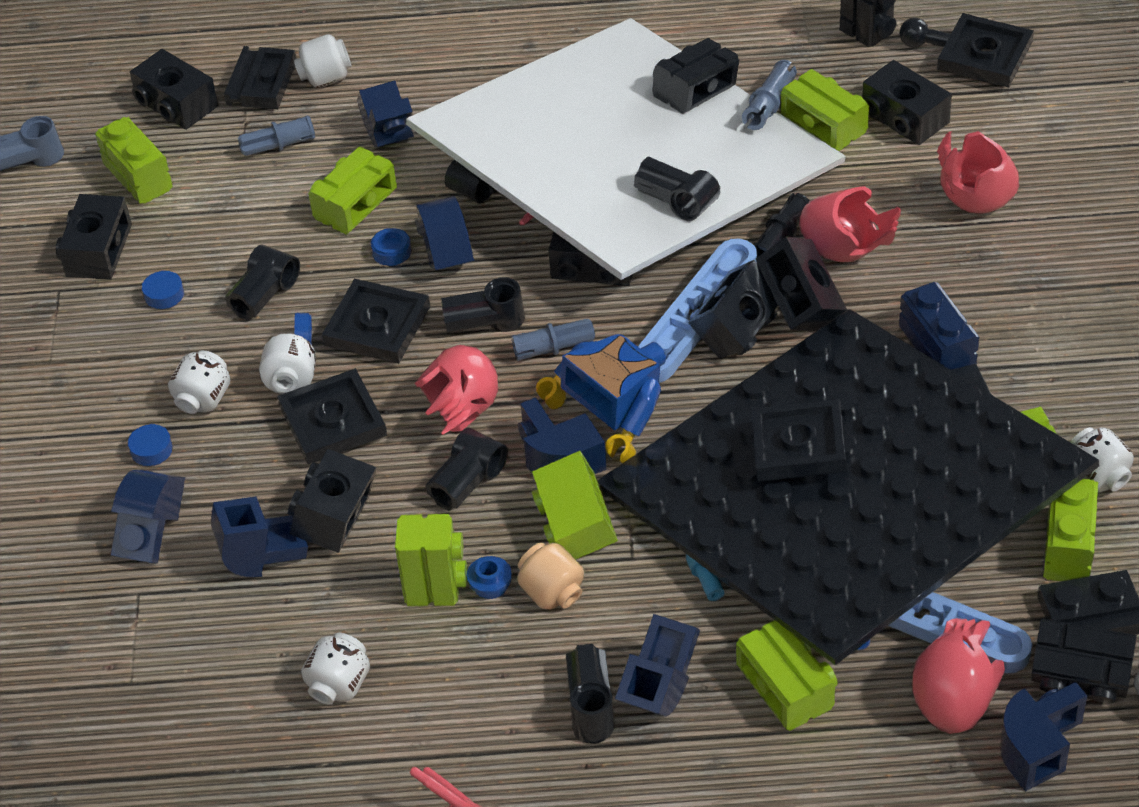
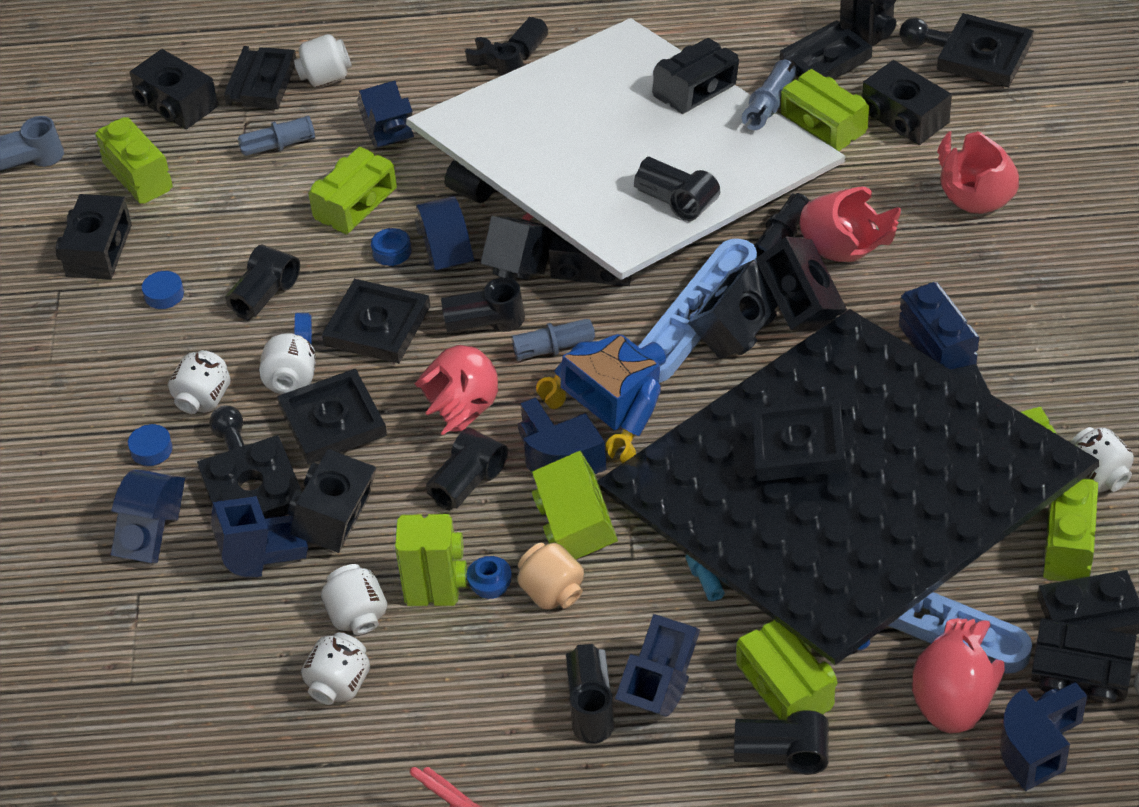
(256, 461): none -> black plate
(354, 599): none -> white head
(509, 55): none -> black bar
(516, 247): none -> black brick
(797, 742): none -> black piece
(828, 51): none -> black plate

